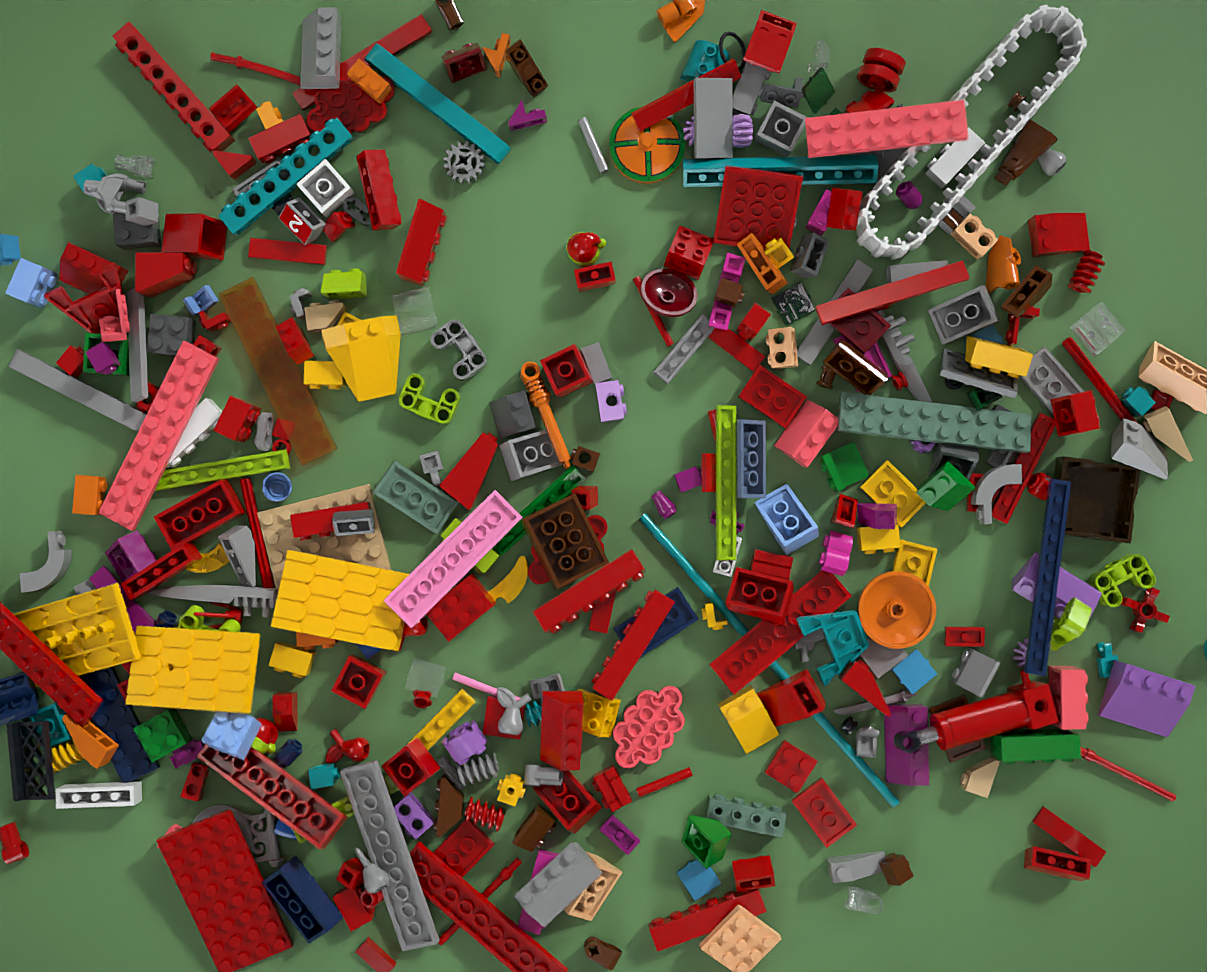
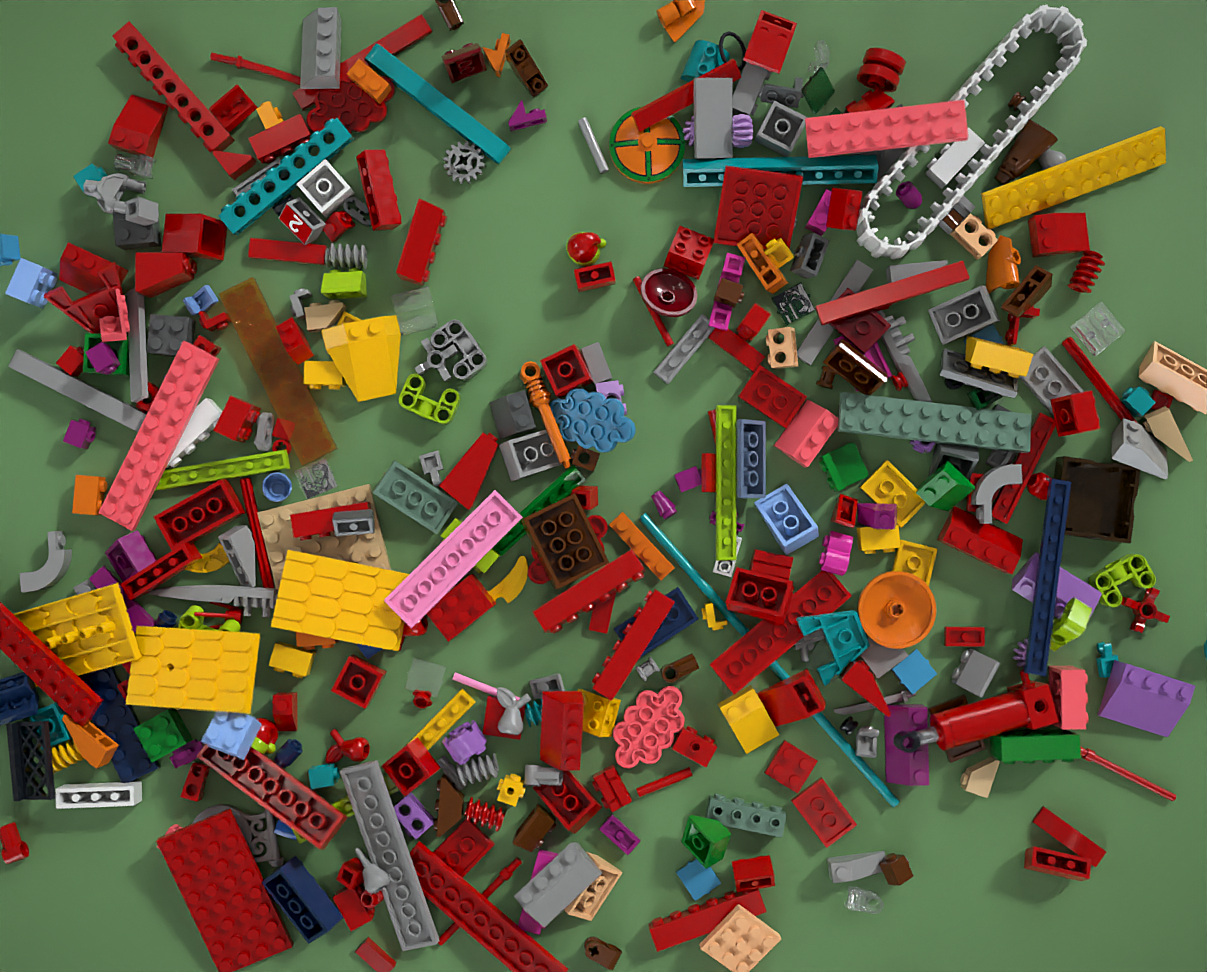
(80, 433): none -> magenta brick
(138, 126): none -> red slope
(316, 478): none -> clear piece
(346, 256): none -> light grey piece
(447, 353): none -> light grey pin
(592, 420): none -> dark azure plate
(641, 546): none -> orange plate
(647, 668): none -> light grey bush
(681, 667): none -> reddish brown piece
(694, 746): none -> red brick
(981, 541): none -> red slope
(1074, 178): none -> yellow plate

